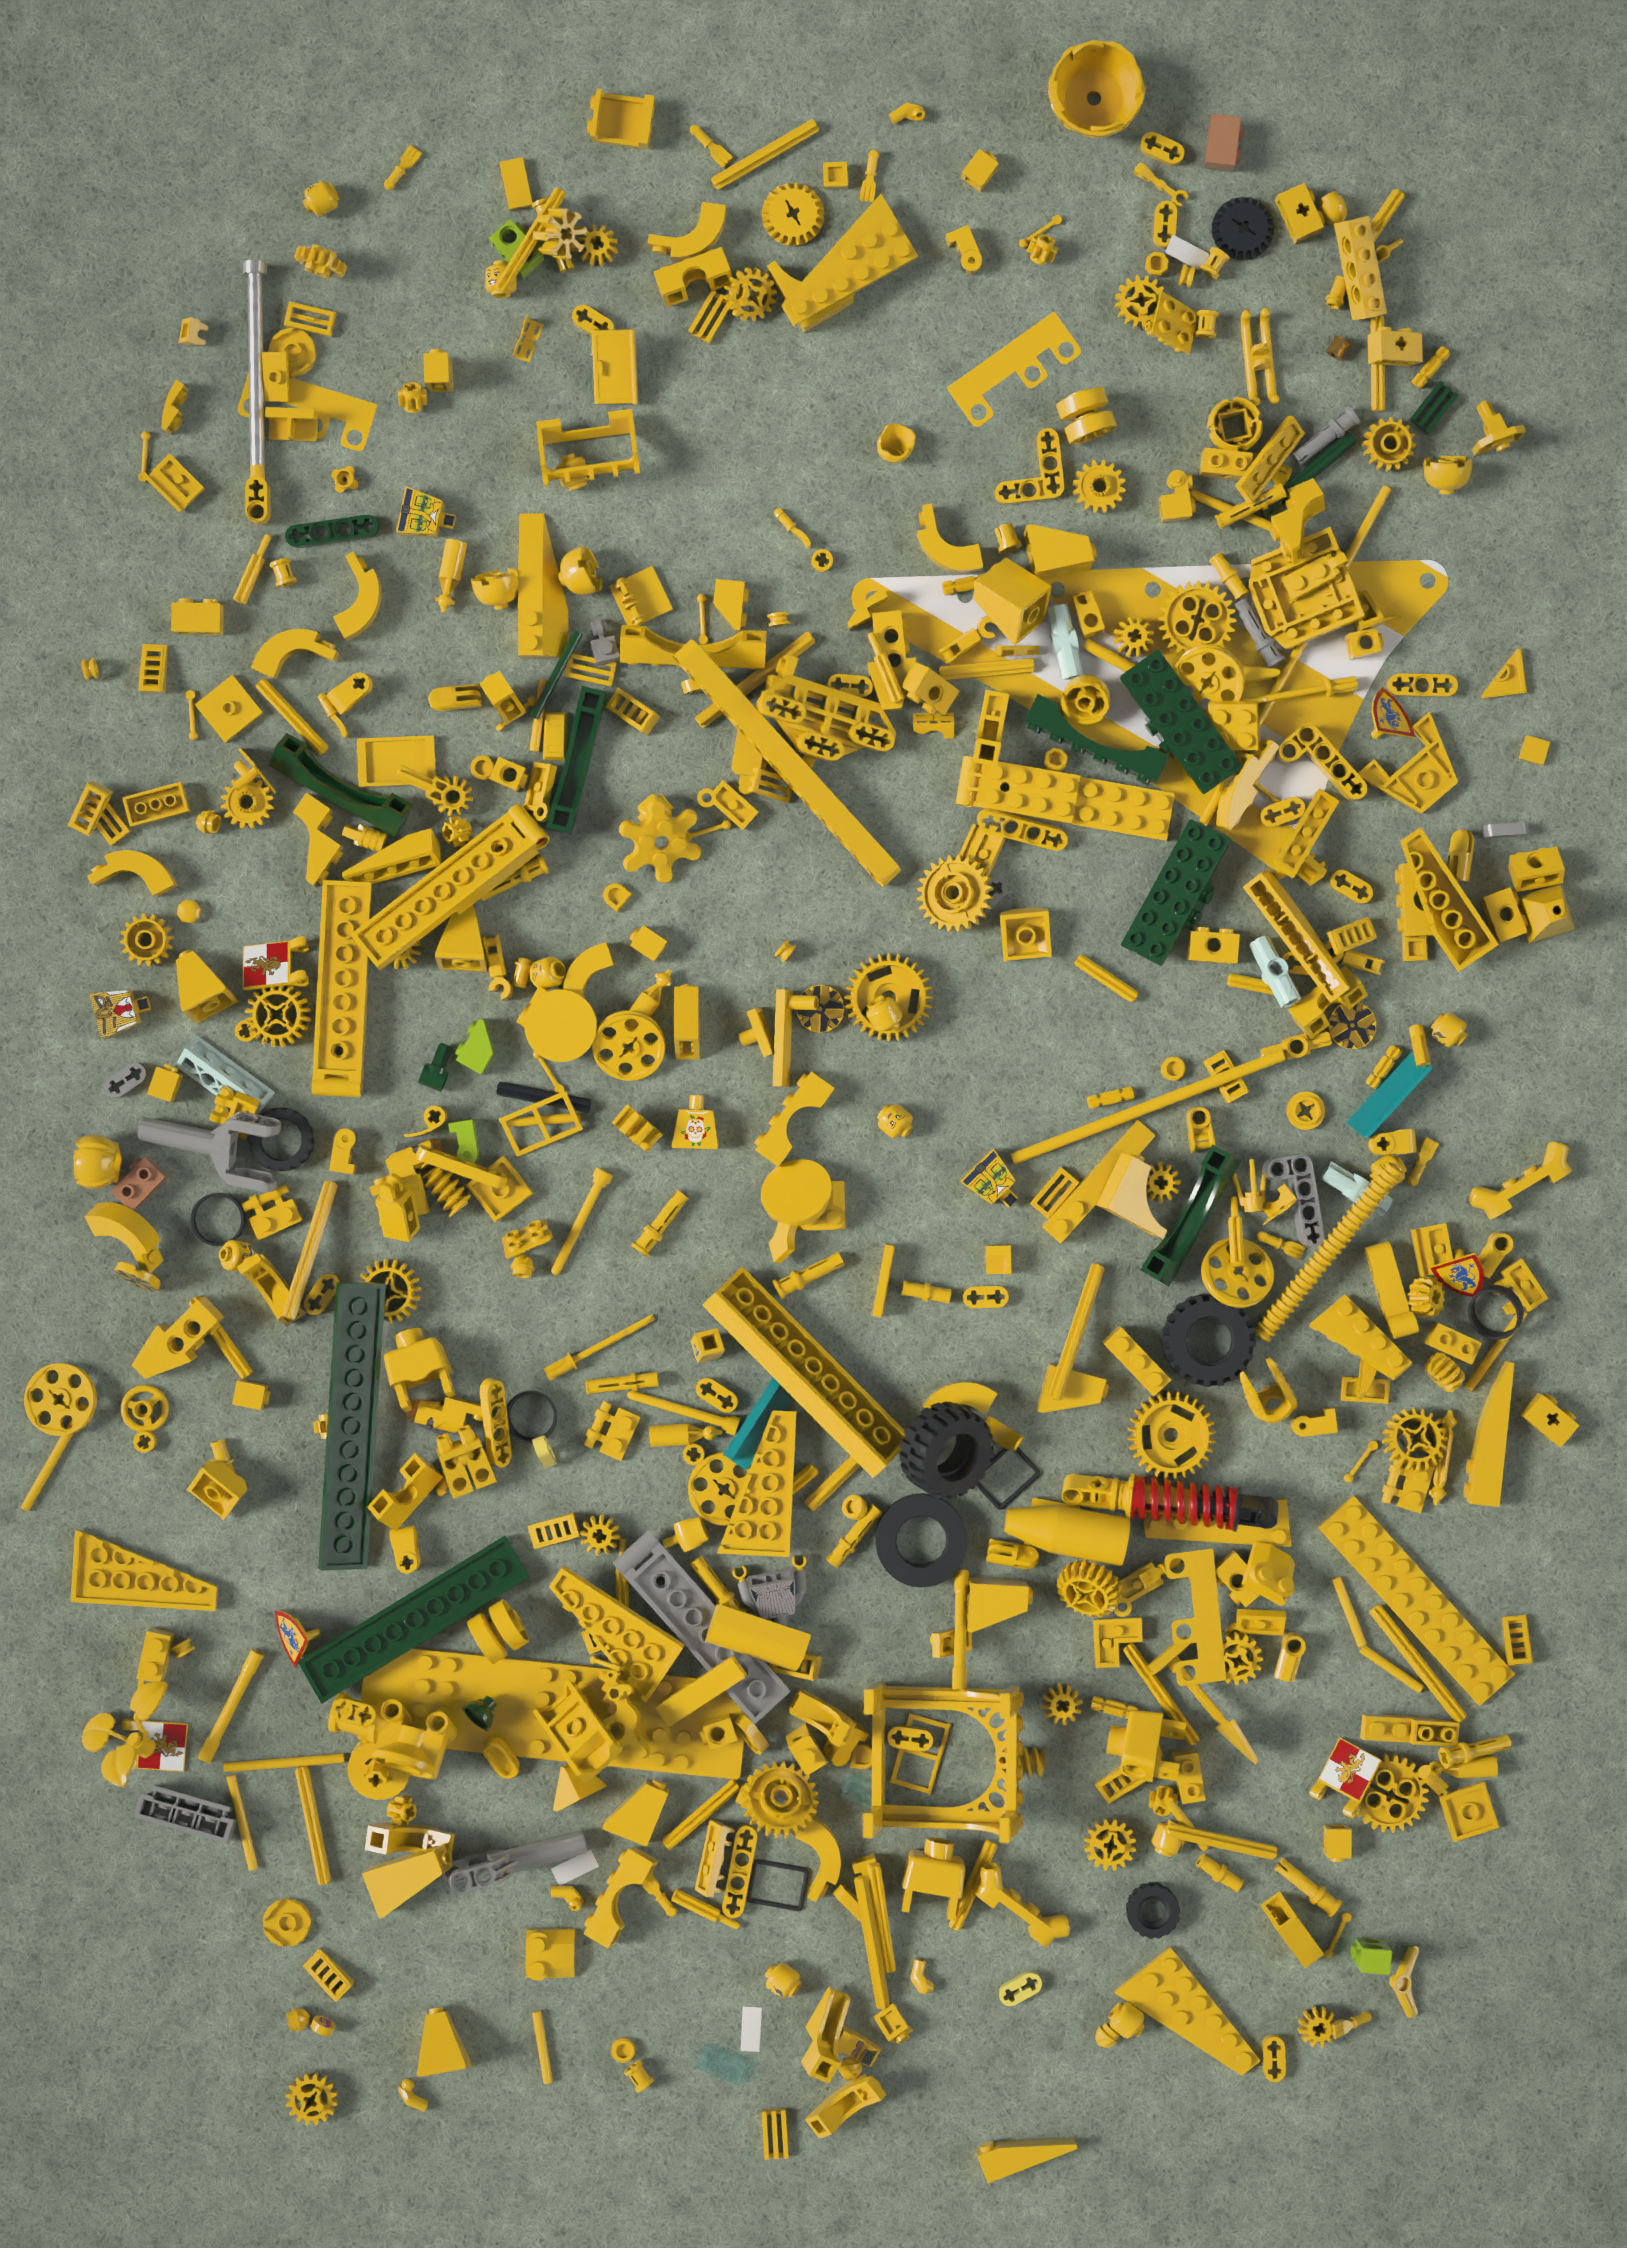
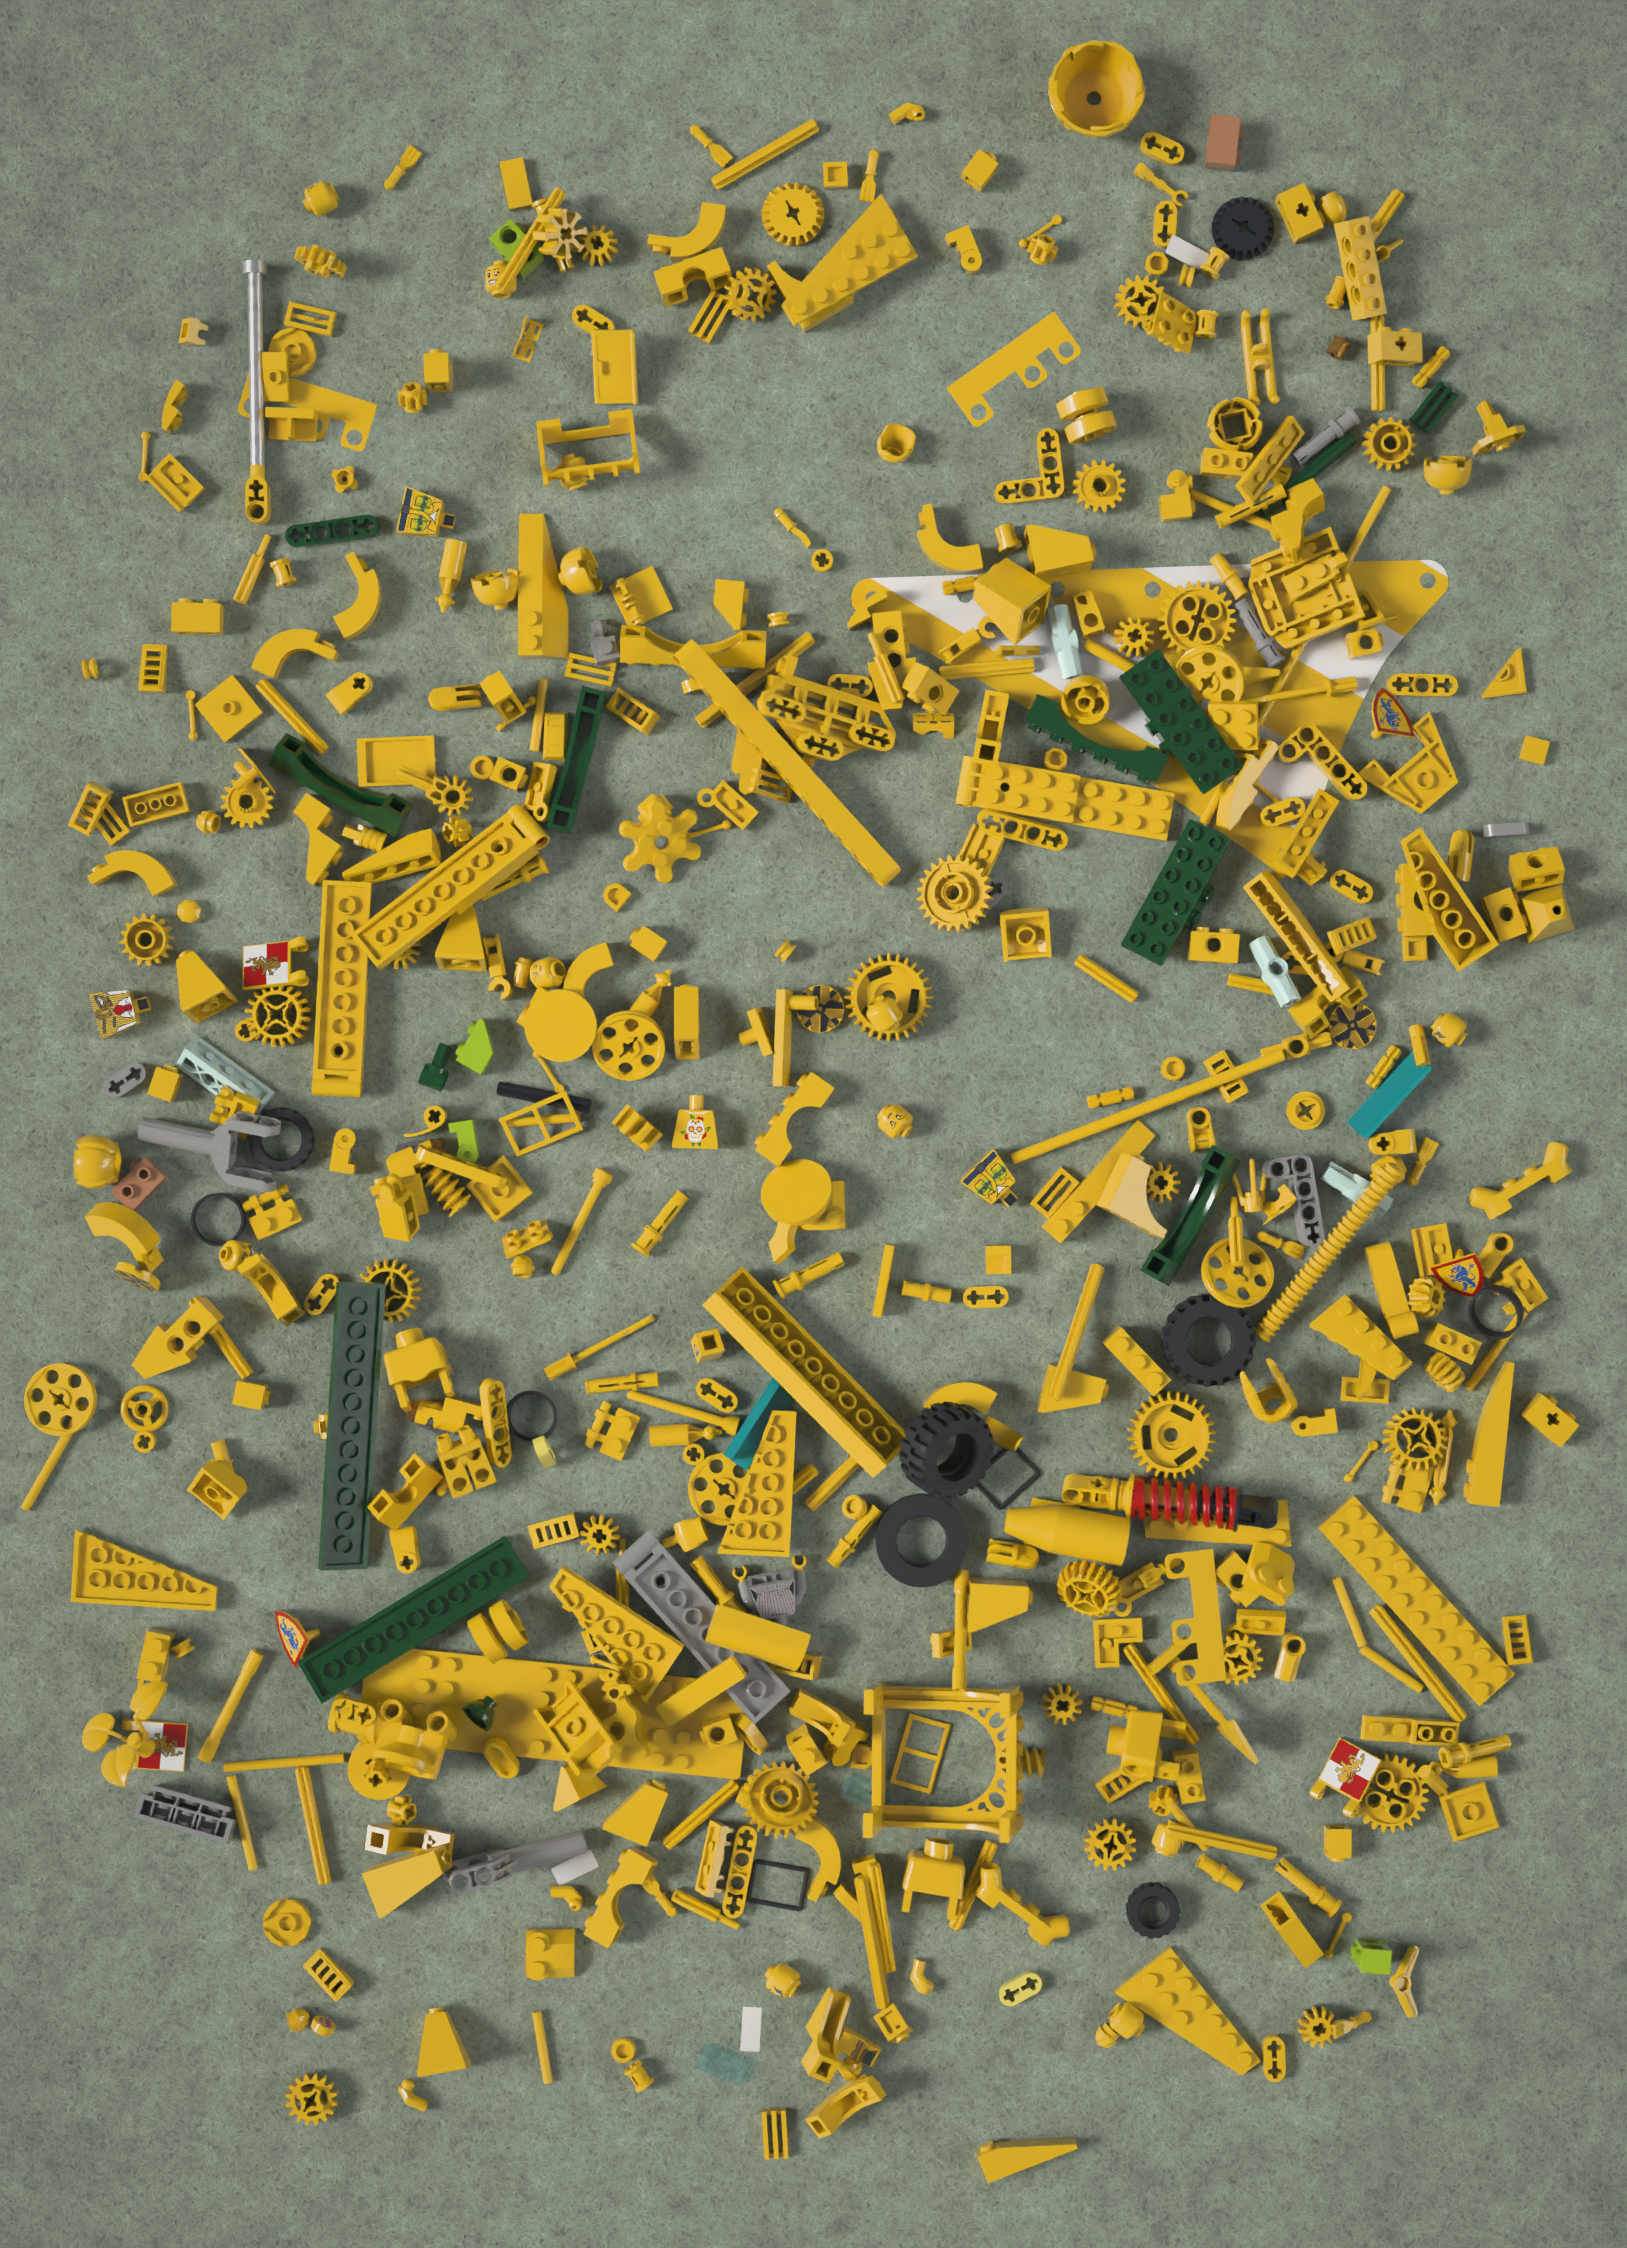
(309, 1250): yellow axle -> none
(331, 713): yellow piece -> none
(556, 674): dark green bar -> none
(621, 120): yellow panel -> none
(703, 639): yellow hinge -> none
(909, 1744): yellow beam -> none

